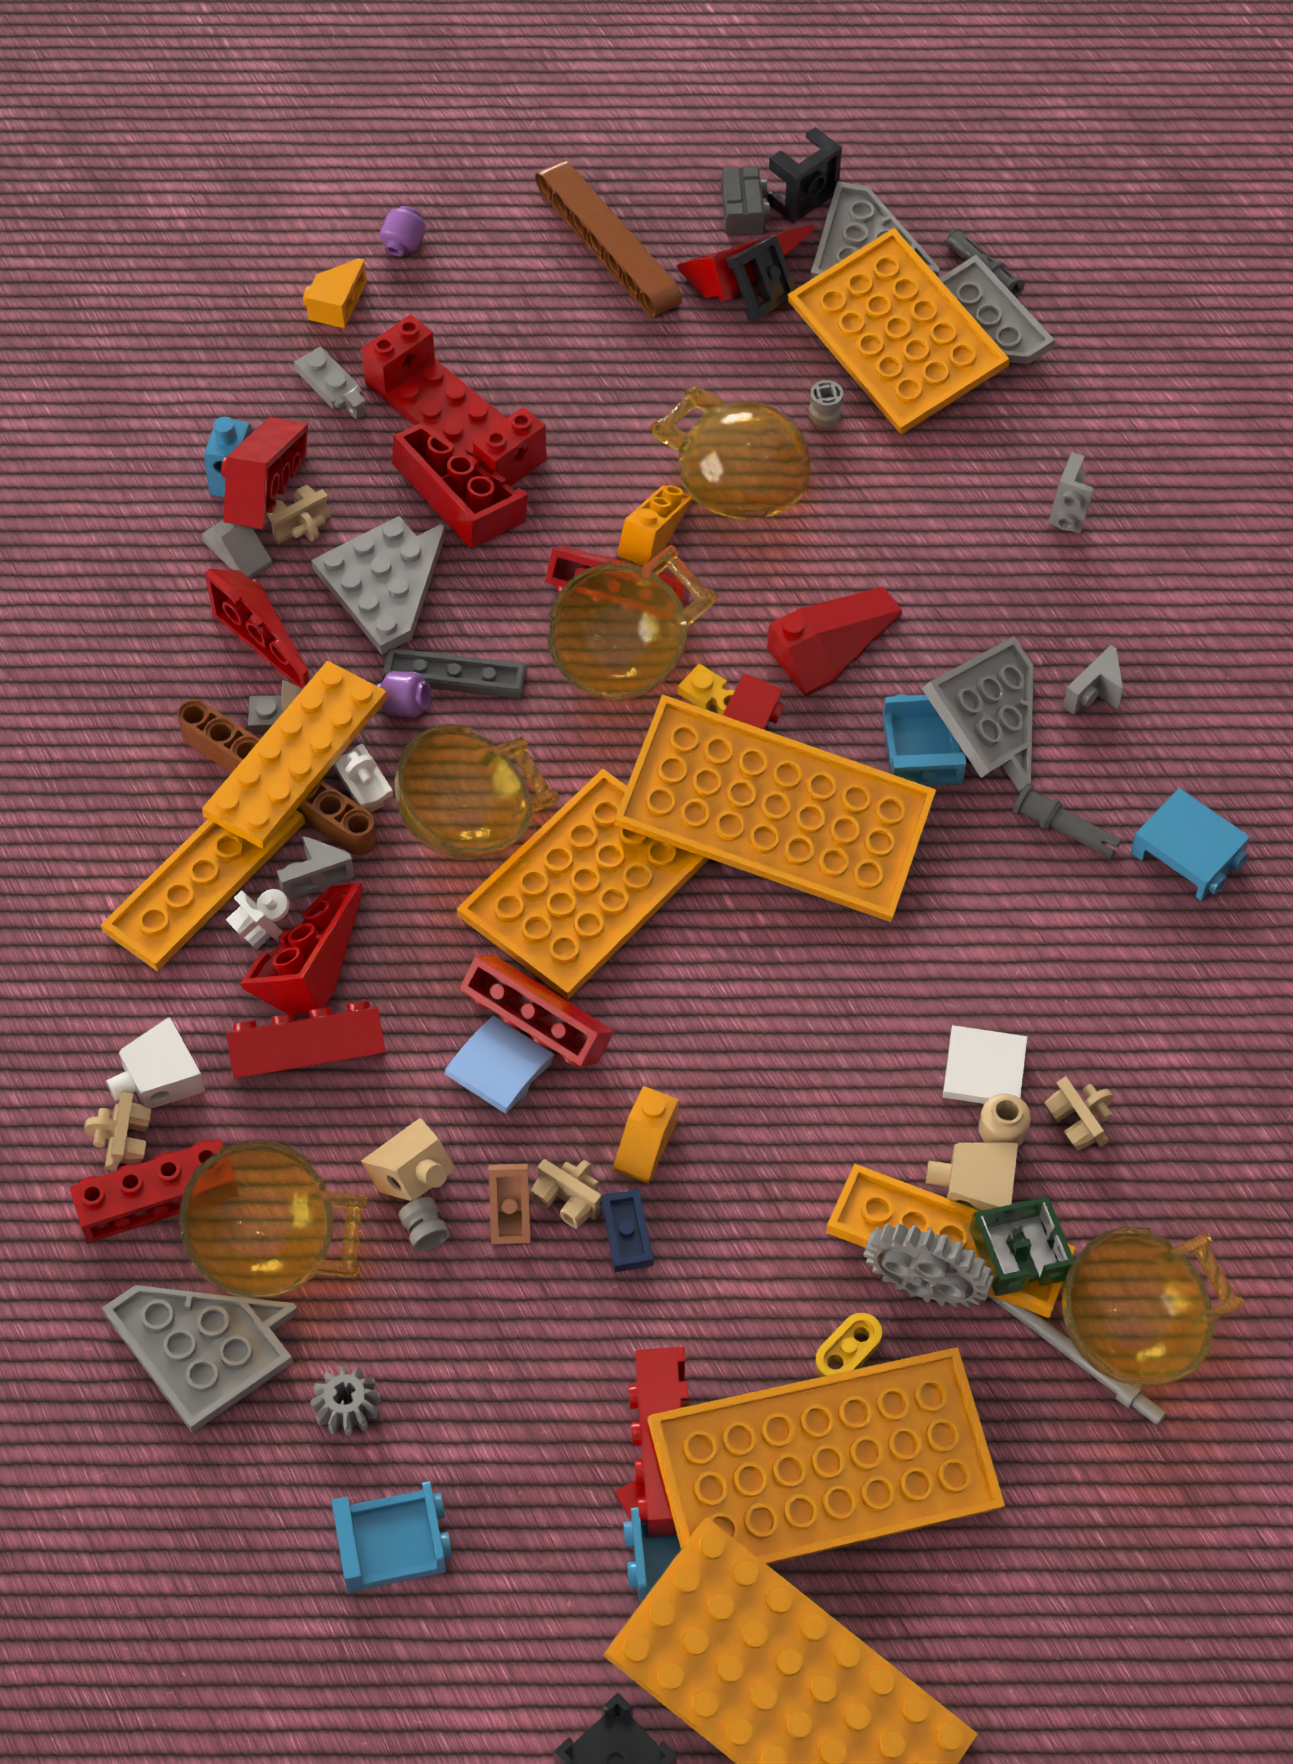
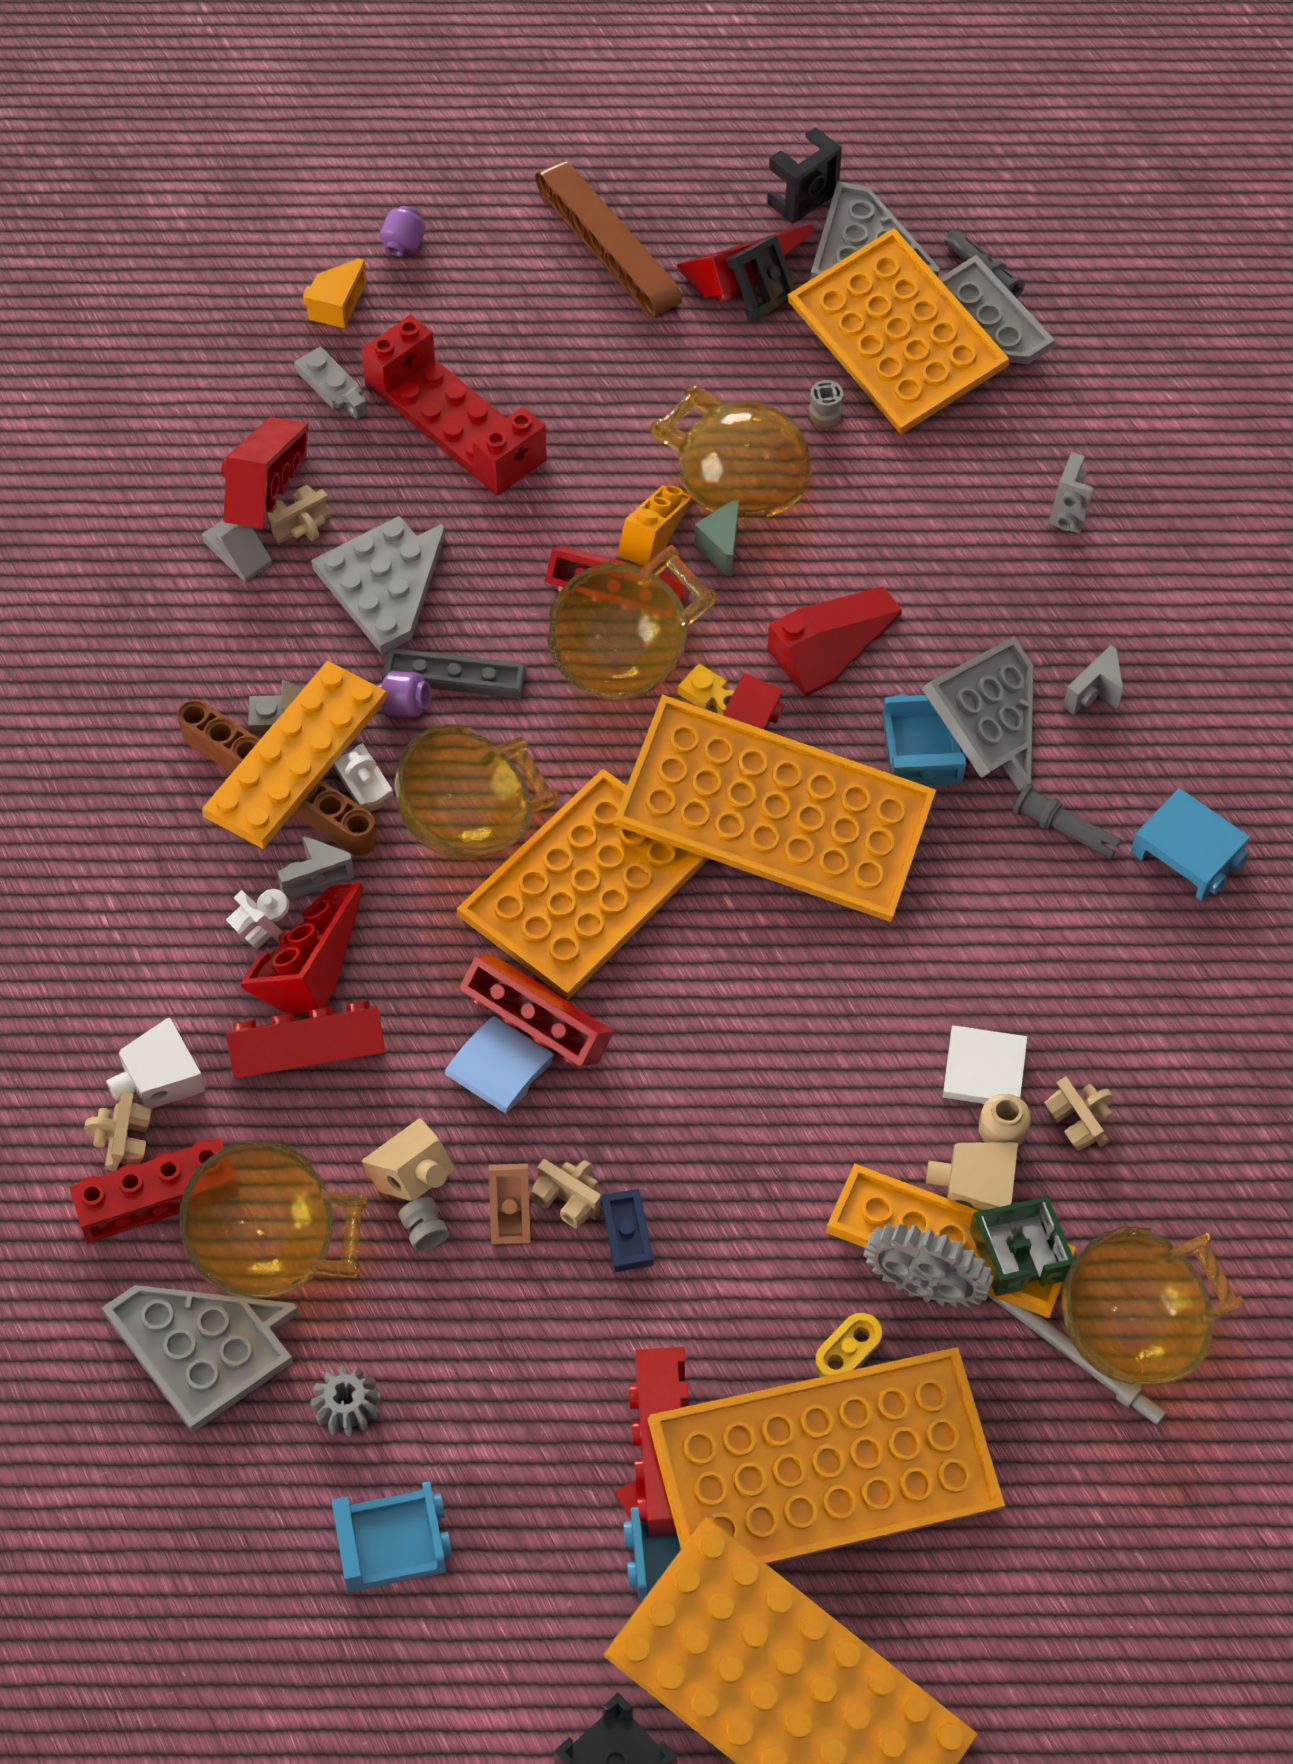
(189, 890): light orange plate -> none
(223, 440): dark azure torso -> none
(249, 614): red wedge -> none
(456, 486): red wedge -> none
(646, 1134): light orange slope -> none
(717, 536): none -> sand green slope
(743, 201): dark grey brick -> none

